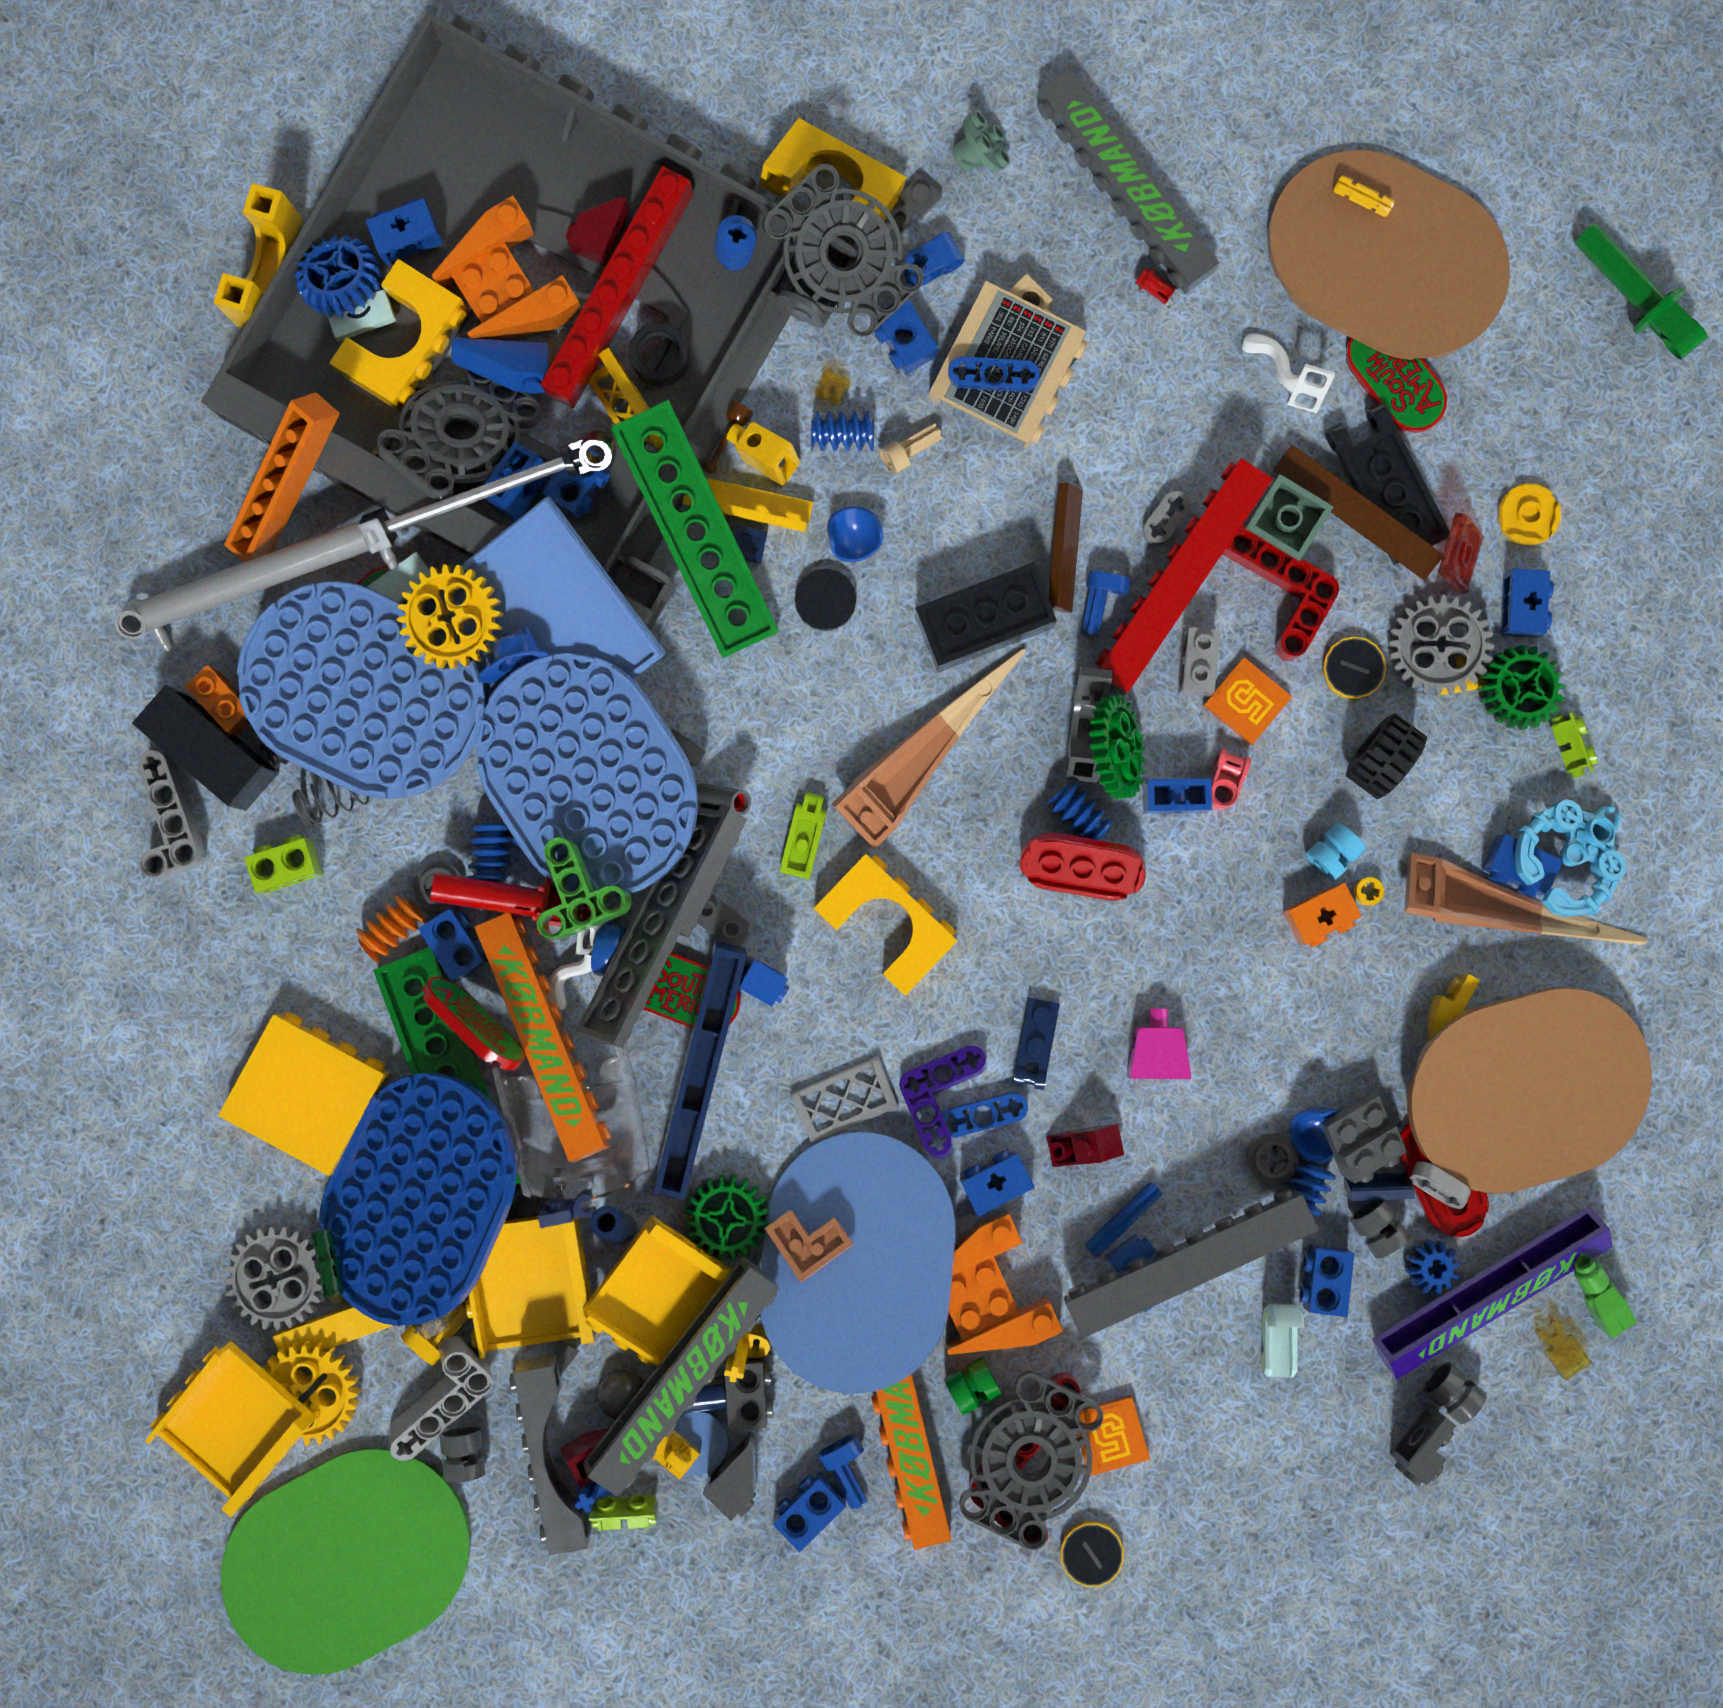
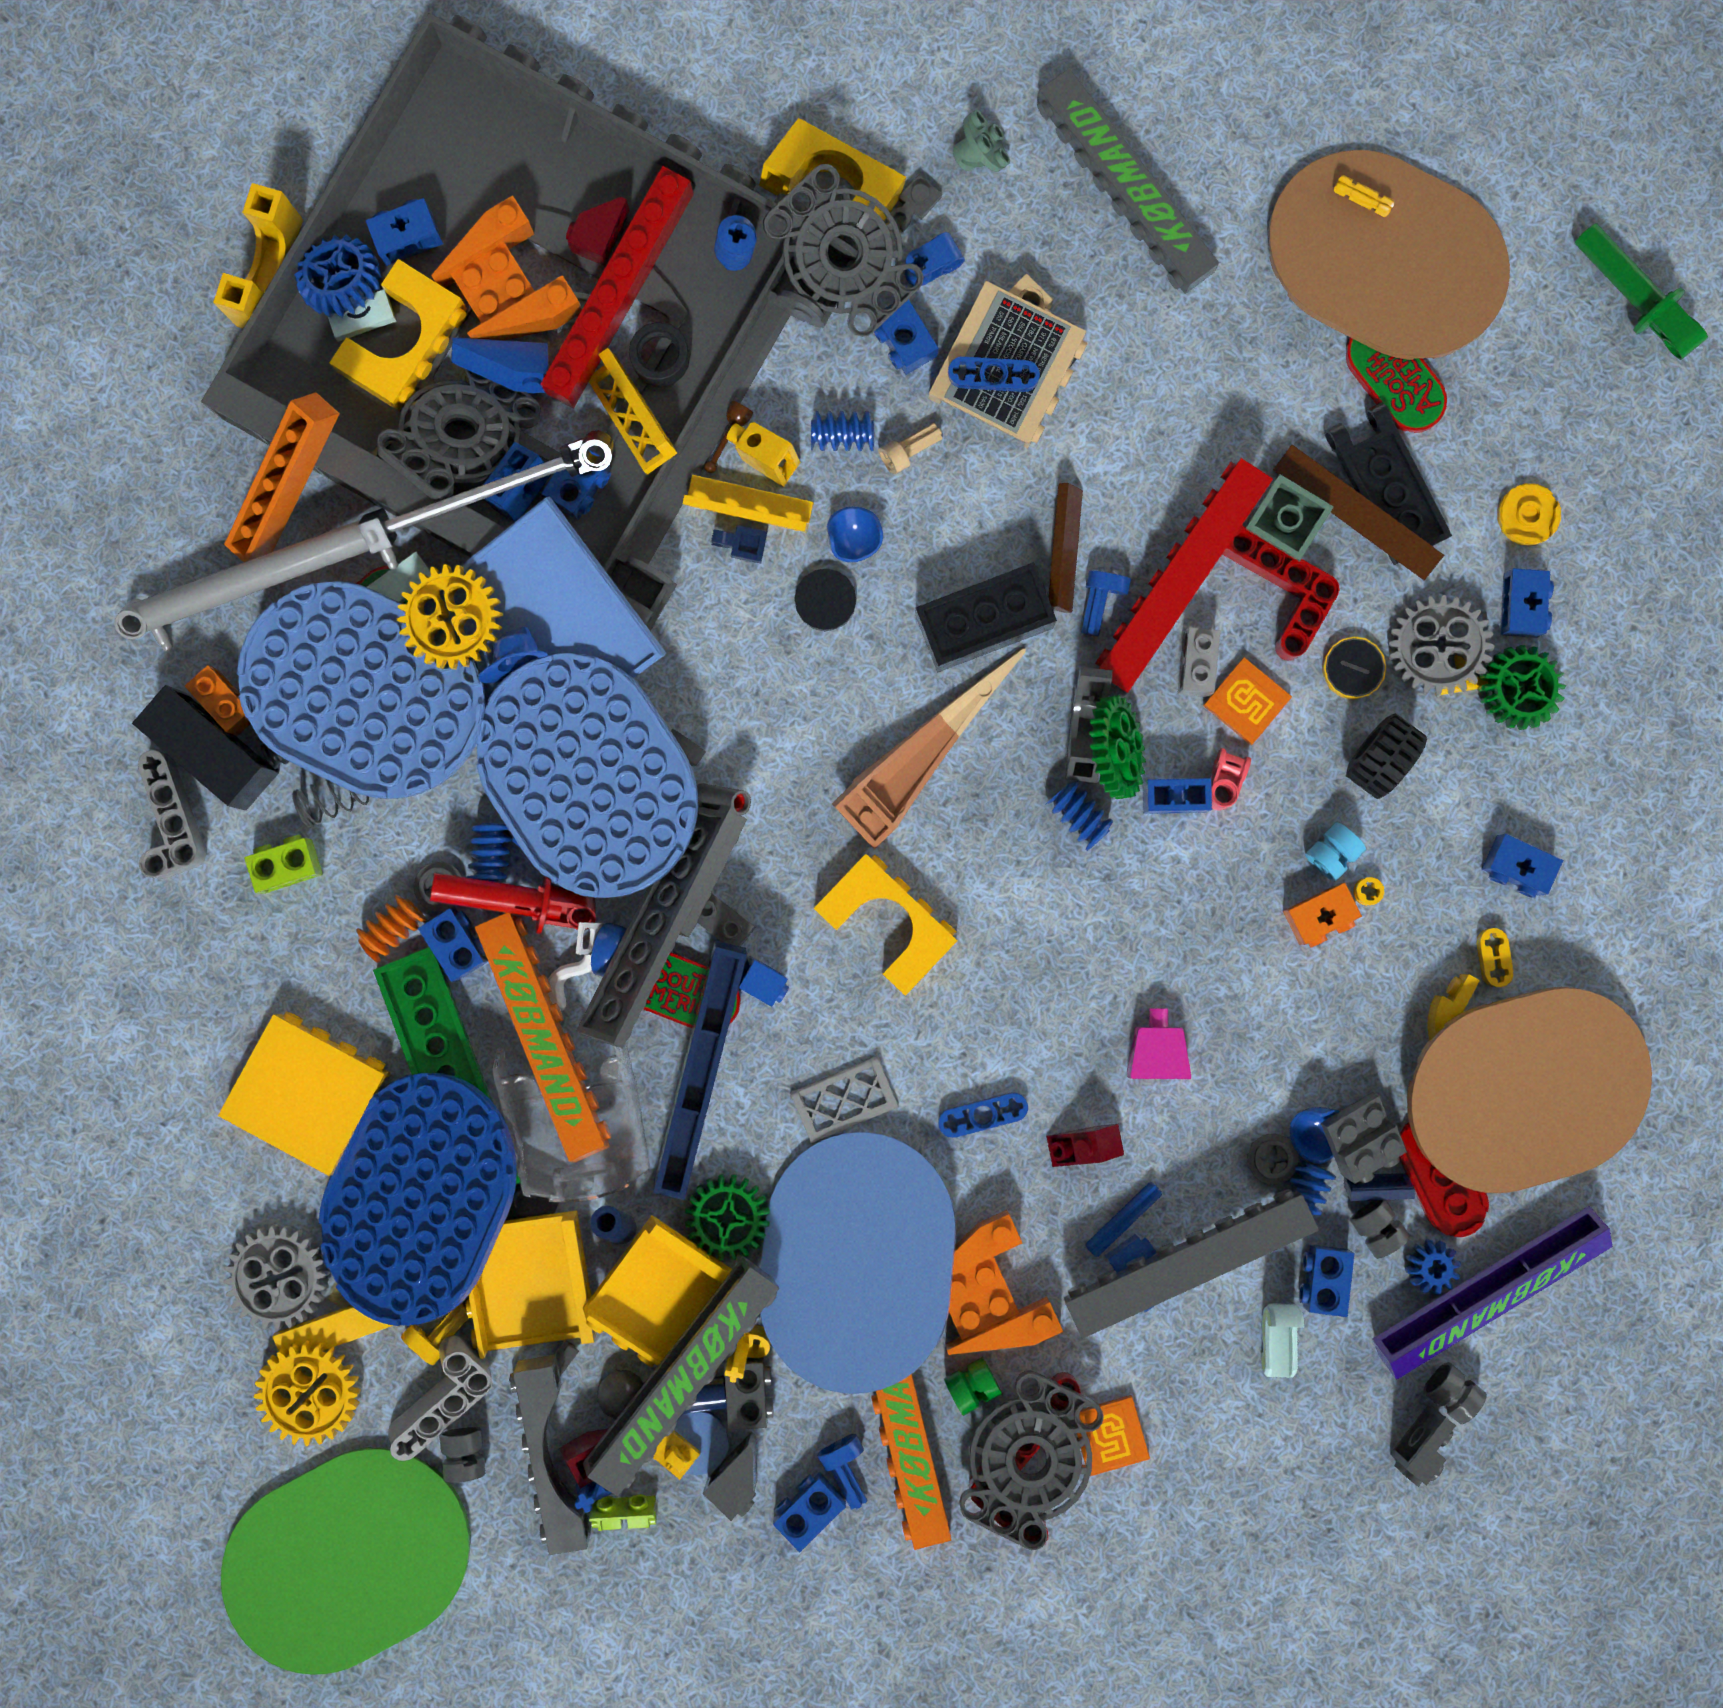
(232, 1423): yellow panel -> none
(327, 1262): dark green pin -> none
(433, 1327): clear plate -> none
(473, 1023): tile -> none
(560, 1211): dark blue plate -> none
(582, 895): bright green beam -> none
(704, 509): green plate -> none
(804, 837): lime hinge -> none
(808, 1252): nougat plate -> none
(832, 379): clear yellow plate -> none
(926, 1097): dark purple beam -> none
(986, 1198): blue brick -> none
(1036, 1042): dark blue plate -> none
(1082, 866): red tile -> none
(1091, 1553): black tile -> none
(1155, 285): red pin -> none
(1160, 514): light grey beam -> none
(1293, 383): white piece -> none
(1440, 1185): light grey beam -> none
(1461, 553): clear red plate -> none
(1463, 898): nougat plate -> none
(1502, 956): none -> yellow beam
(1564, 1352): clear yellow plate -> none
(1571, 732): lime hinge -> none
(1580, 847): medium azure piece -> none
(1601, 1297): bright green piece -> none

